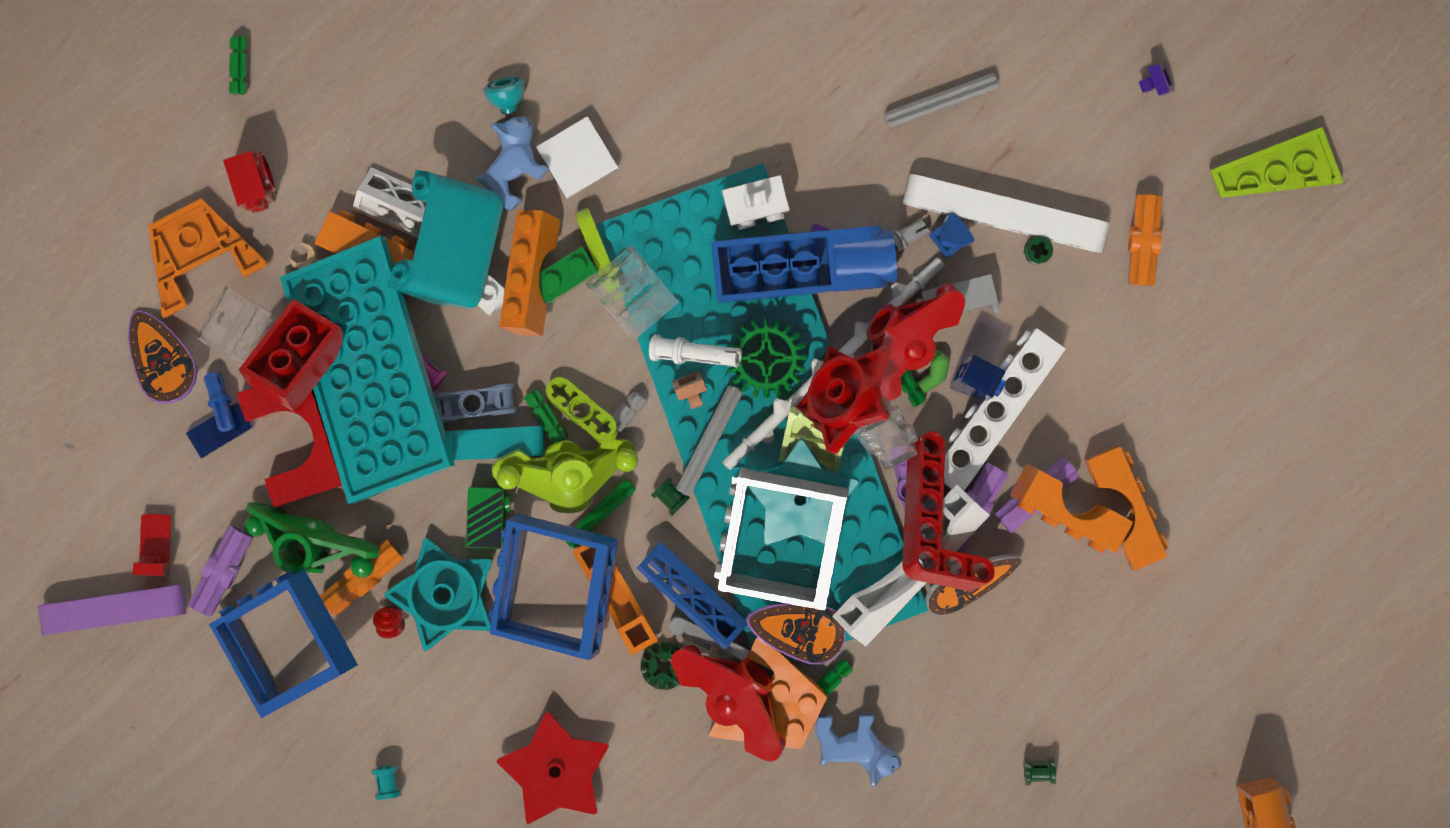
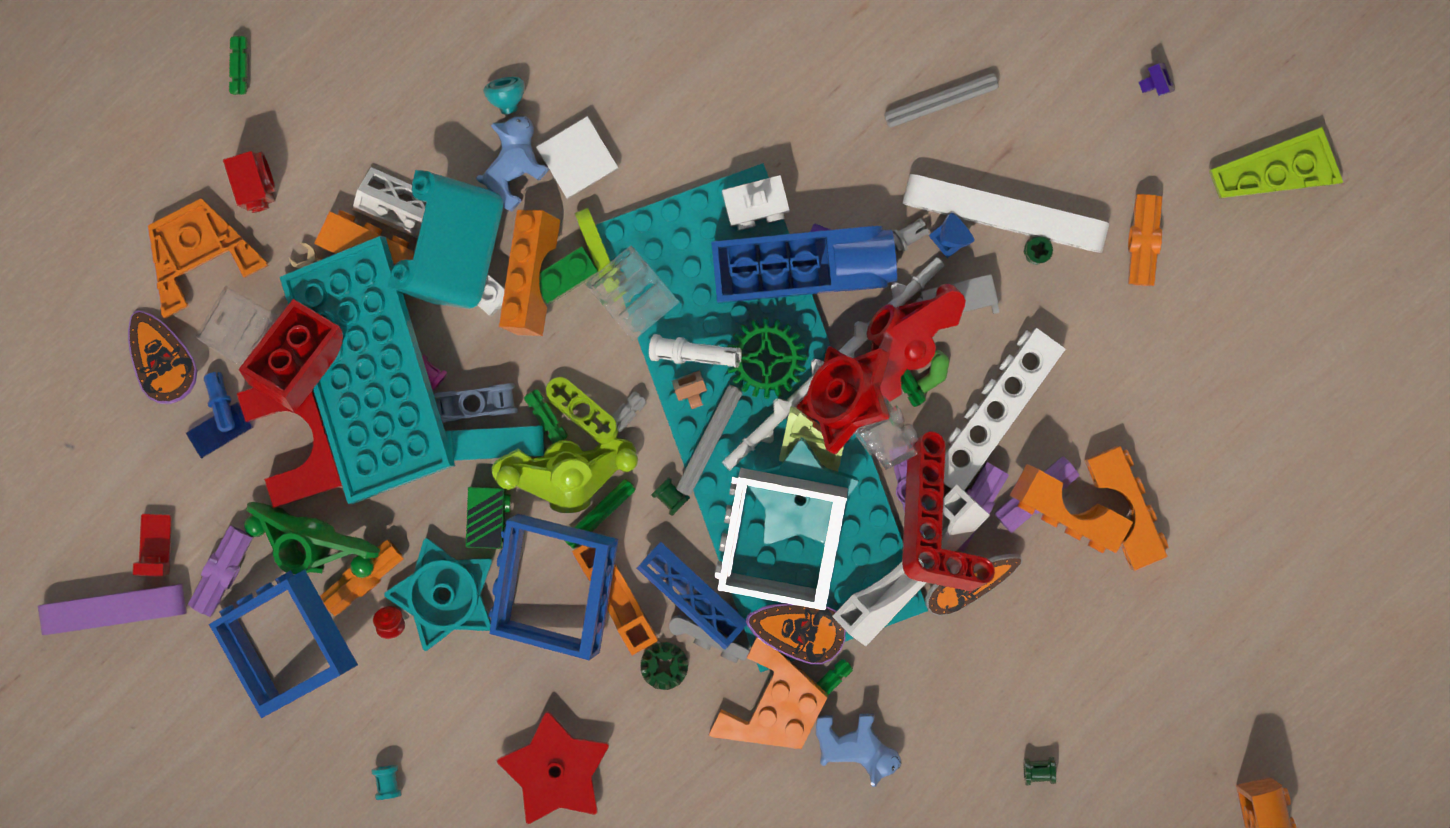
(735, 696): red piece -> none
(978, 379): clear blue slope -> none

